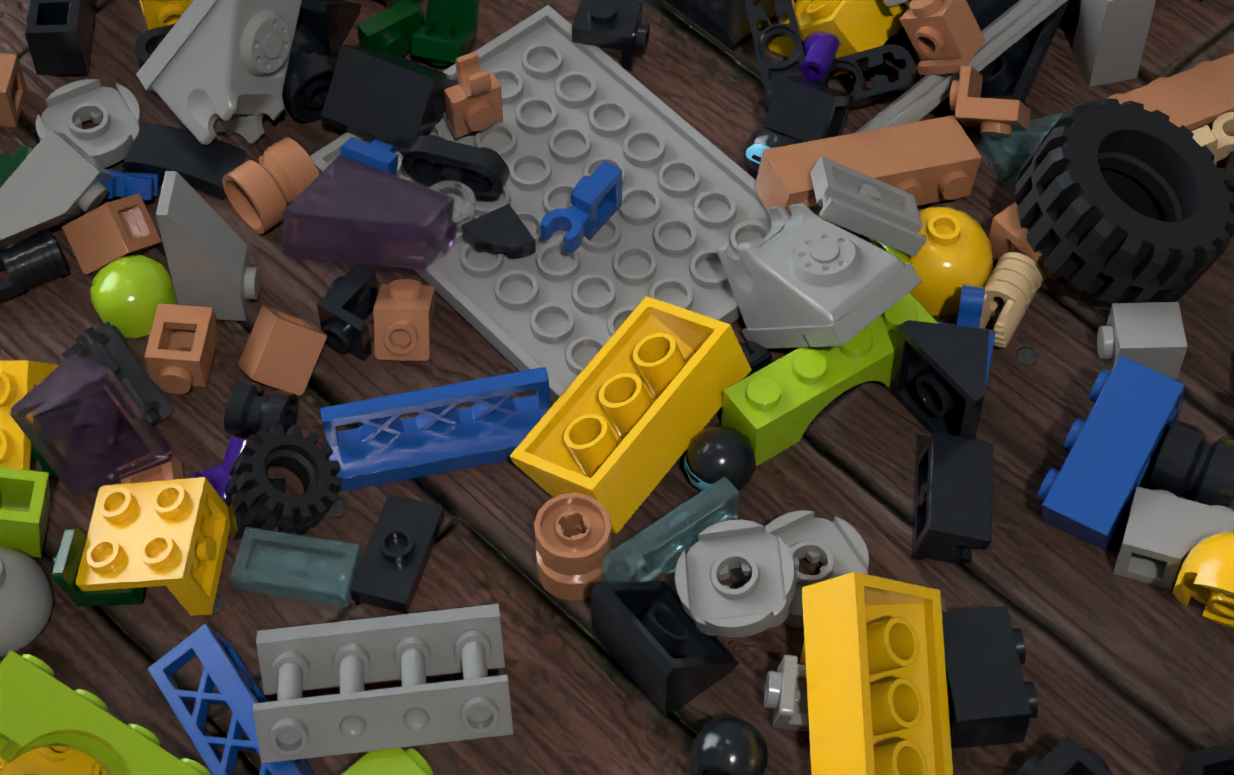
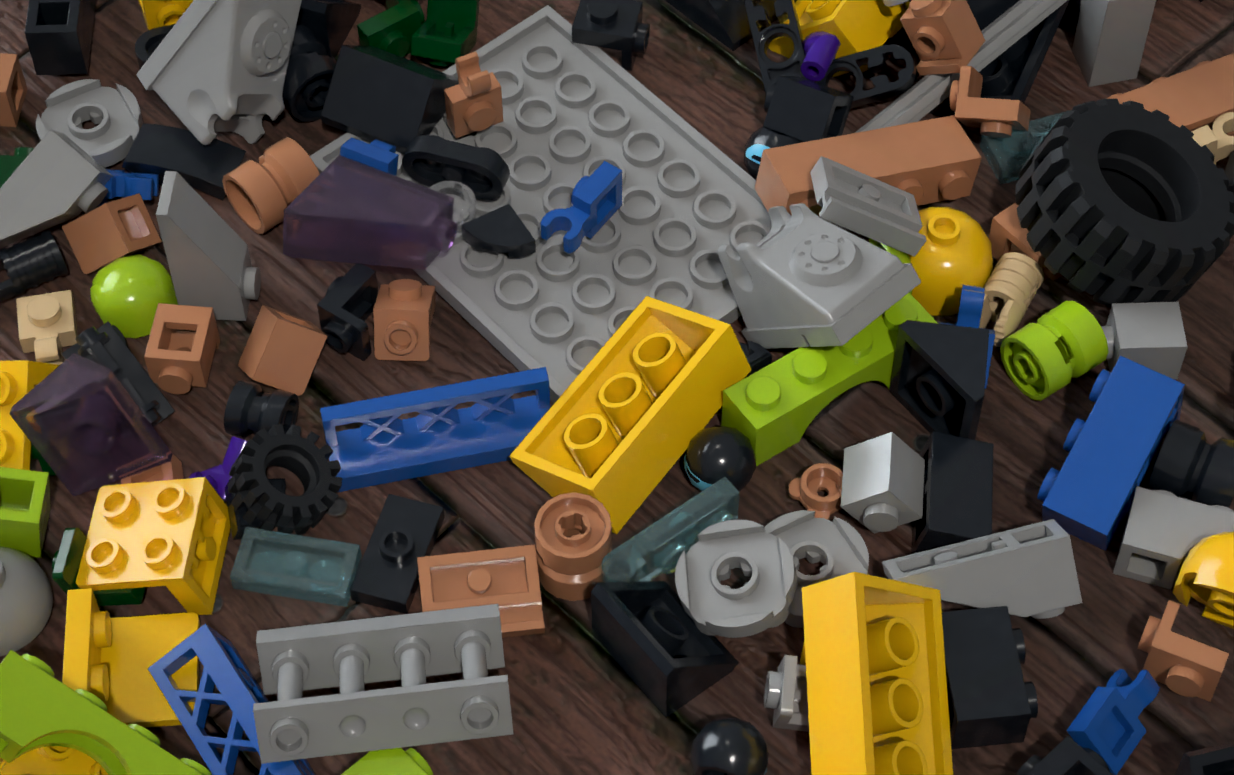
(47, 325): none -> tan plate
(114, 657): none -> yellow bracket
(486, 578): none -> nougat plate
(818, 478): none -> nougat plate
(883, 483): none -> light grey brick
(1017, 568): none -> light grey slope
(1054, 350): none -> lime wheel
(1111, 720): none -> blue plate
(1178, 661): none -> nougat bracket

